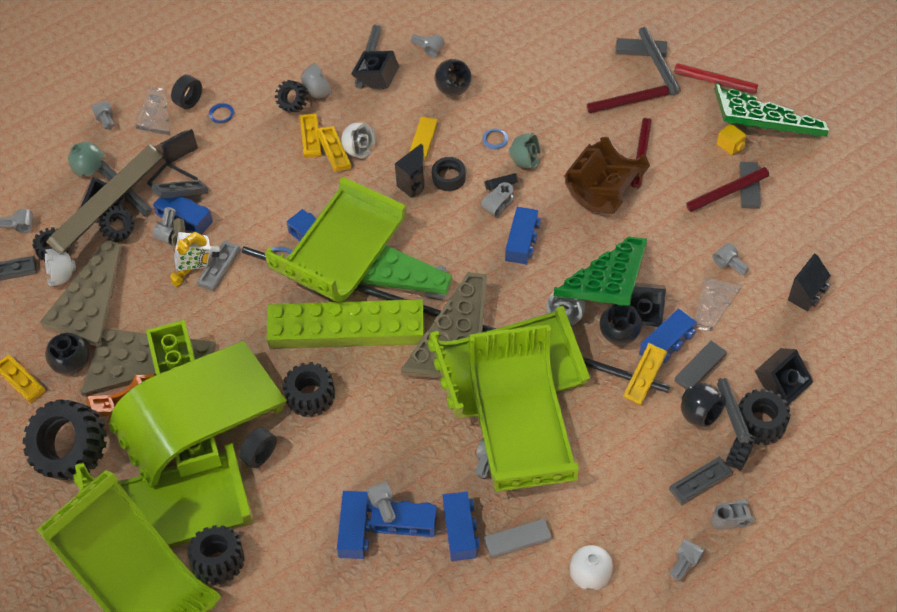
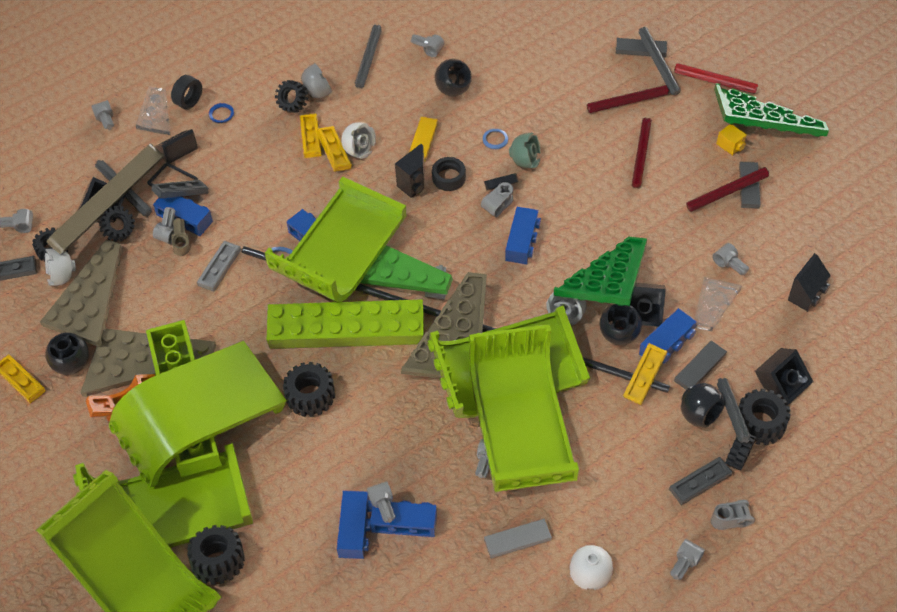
(43, 431): black tyre -> none
(85, 158): sand green cylinder -> none
(191, 253): torso -> none
(257, 447): black tyre -> none
(376, 68): black slope -> none
(460, 526): blue brick -> none
(602, 176): reddish brown piece -> none

